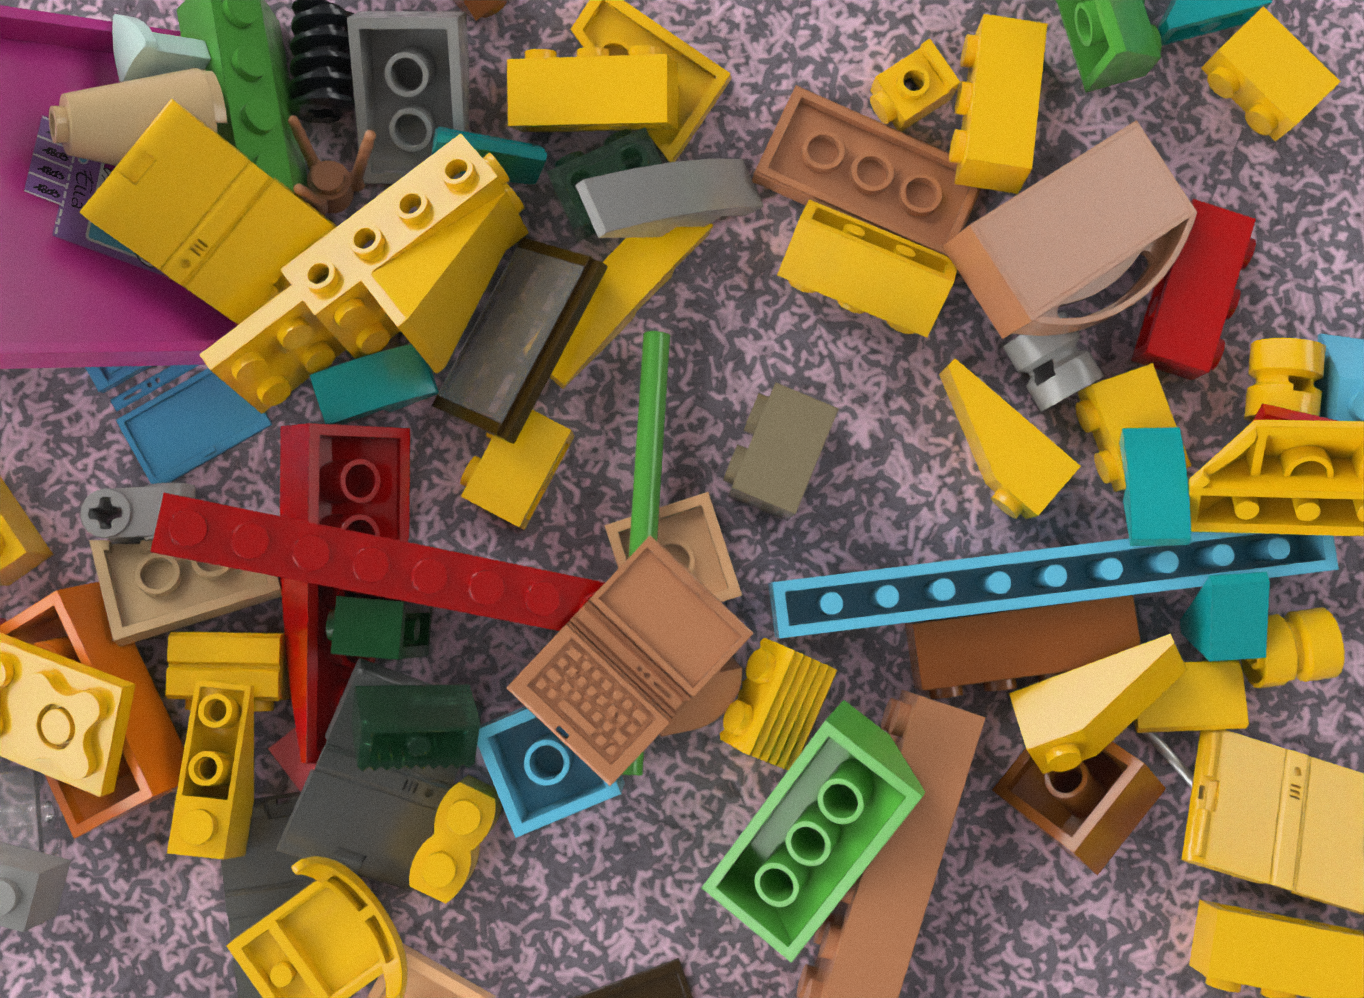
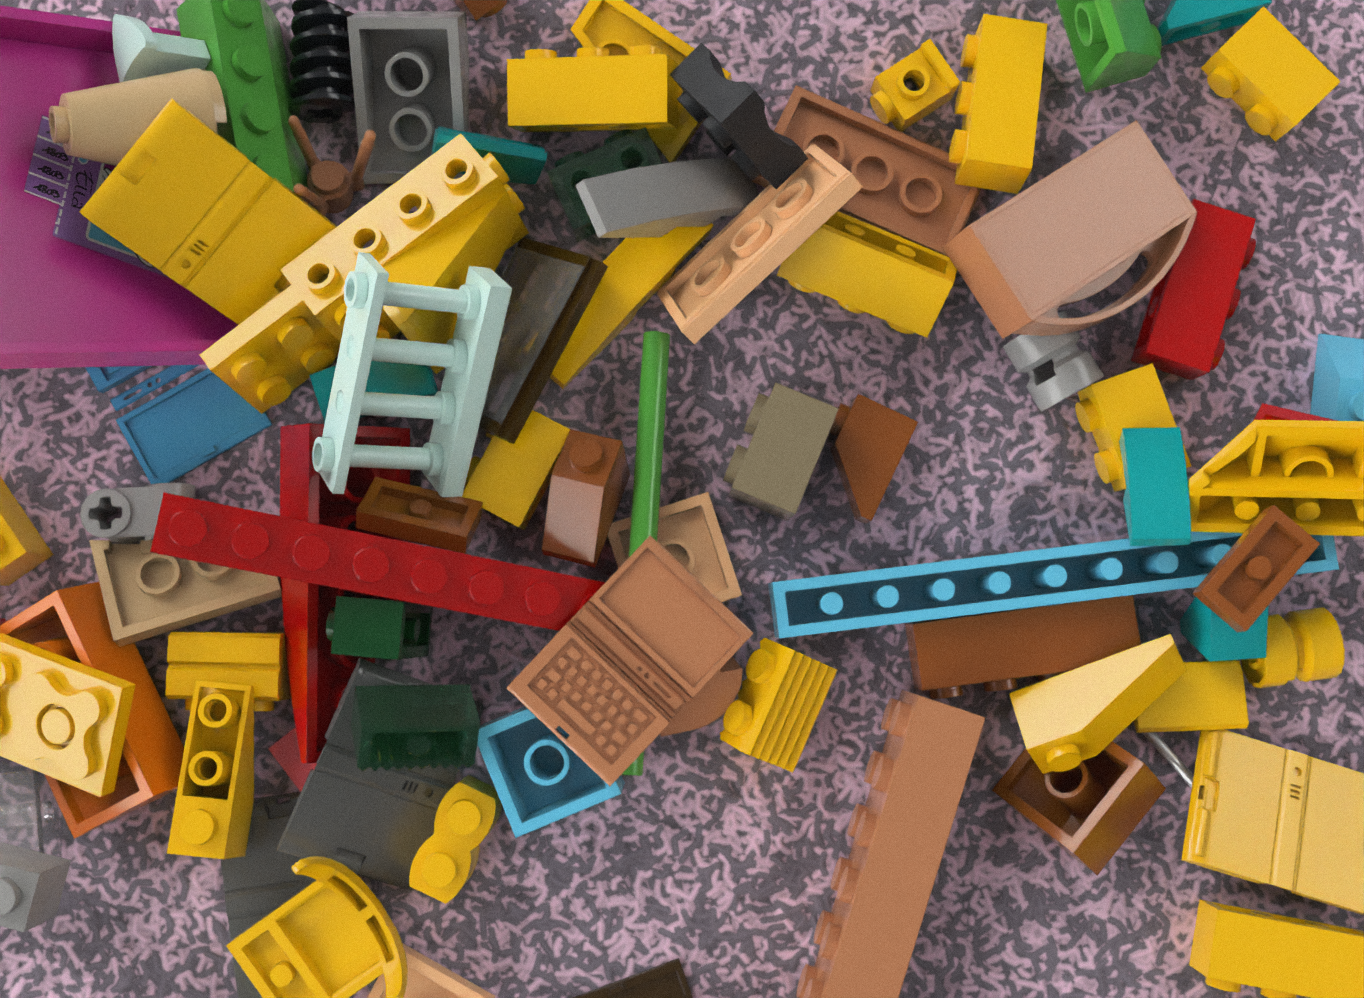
(419, 515): none -> dark orange plate
(455, 409): none -> light aqua fence
(584, 497): none -> dark orange slope
(735, 118): none -> black brick
(756, 243): none -> light nougat tile
(816, 831): bright green slope -> none
(867, 451): none -> dark orange slope
(1009, 450): yellow slope -> none
(1256, 568): none -> dark orange plate
(1285, 375): yellow wheel -> none

